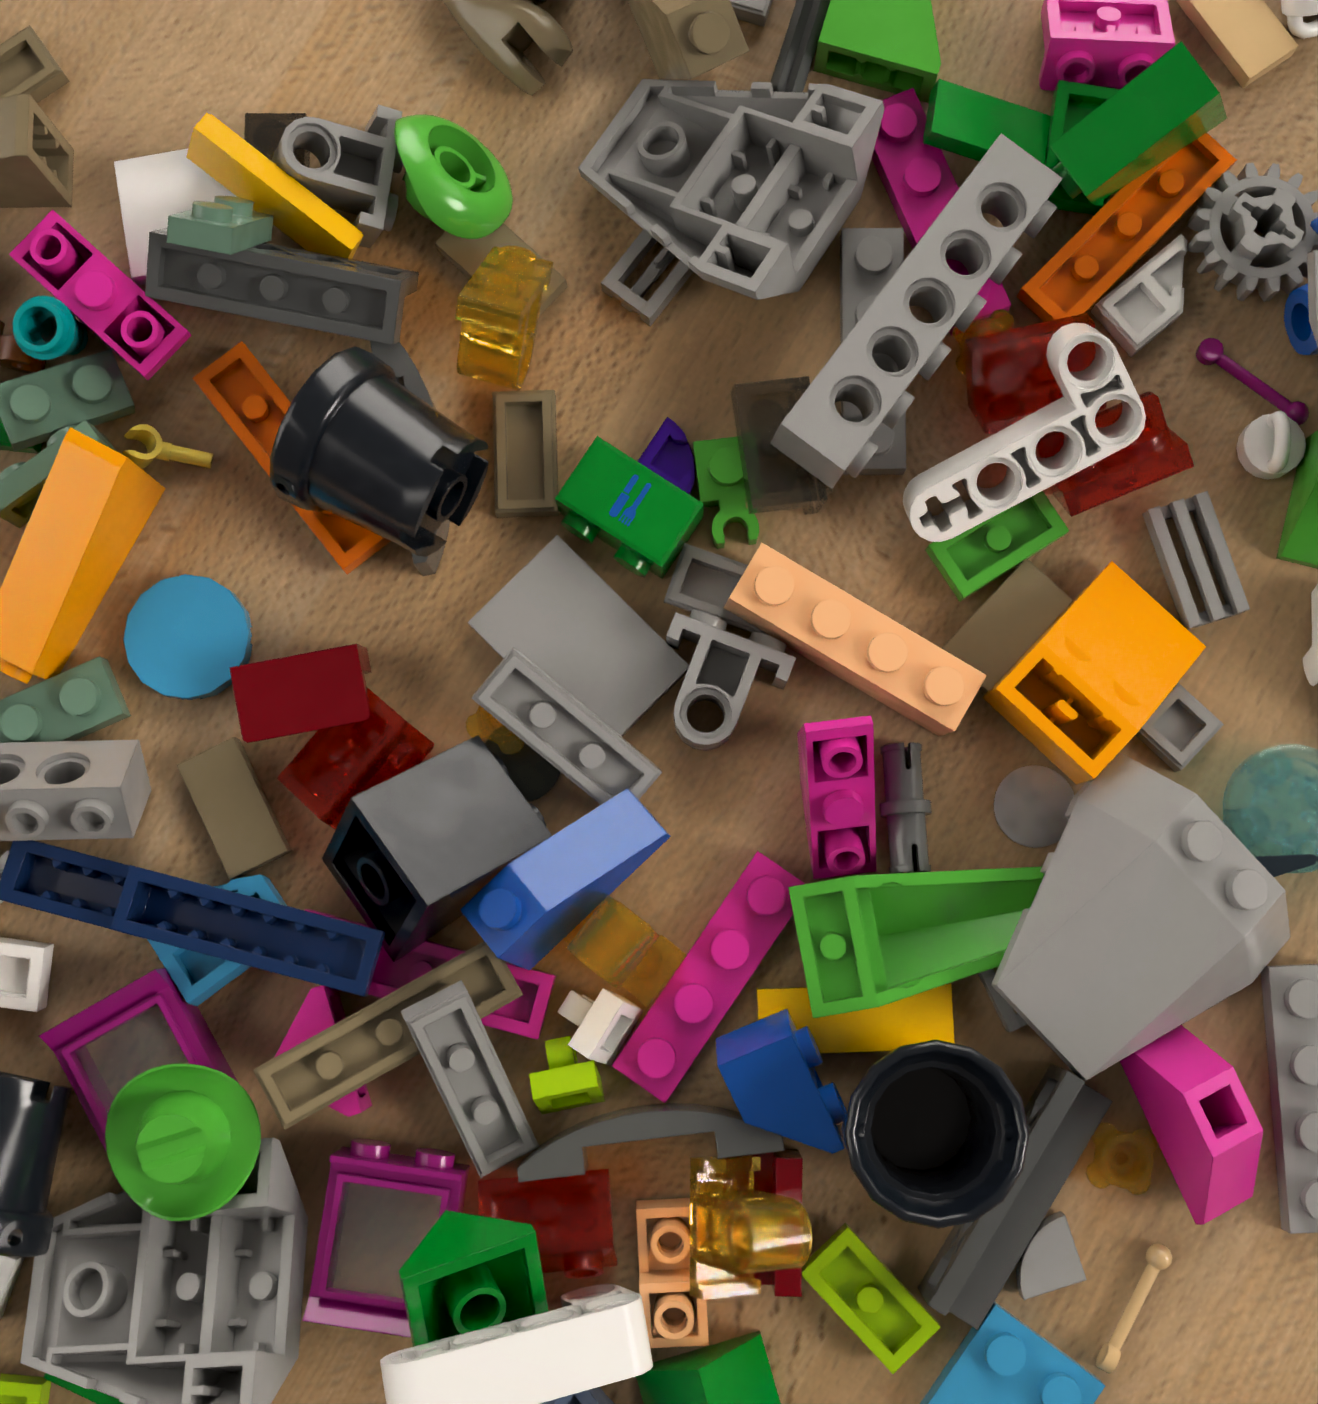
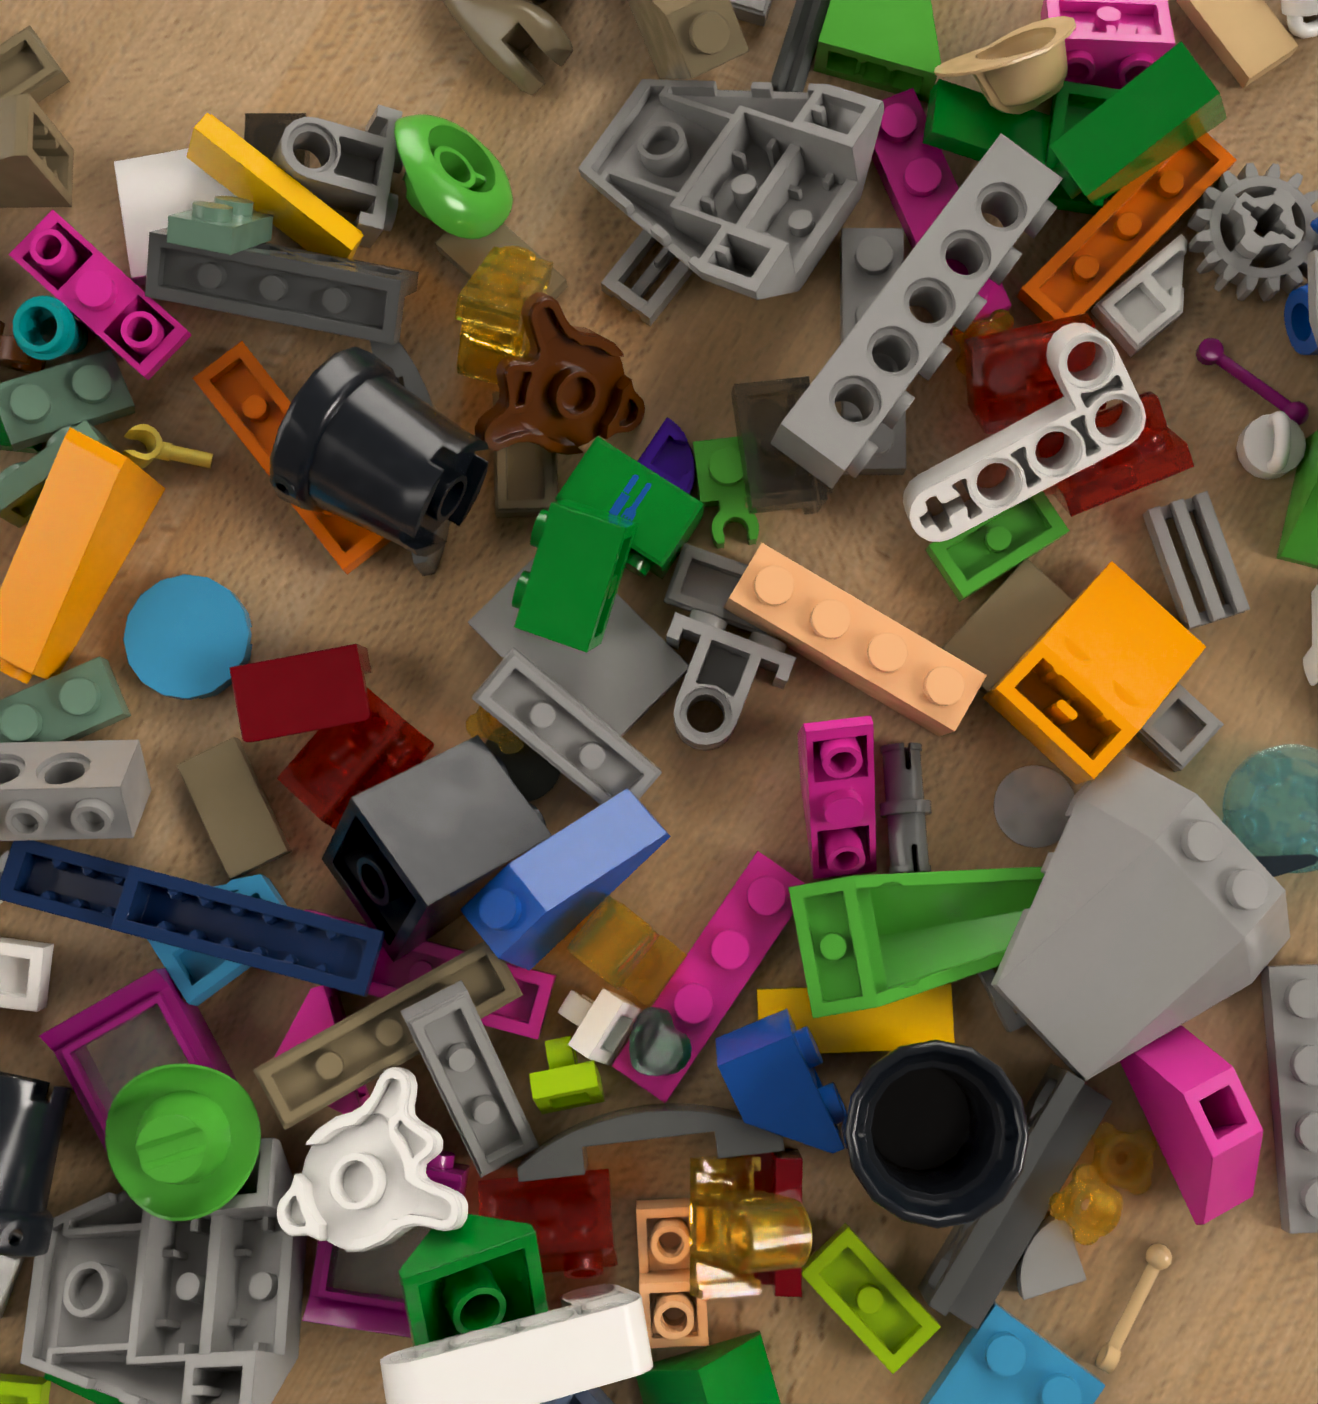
(369, 1175): none -> white tile
(562, 389): none -> reddish brown tile
(573, 574): none -> green brick
(656, 1044): none -> piece
(1019, 67): none -> tan piece
(1103, 1208): none -> clear yellow plate

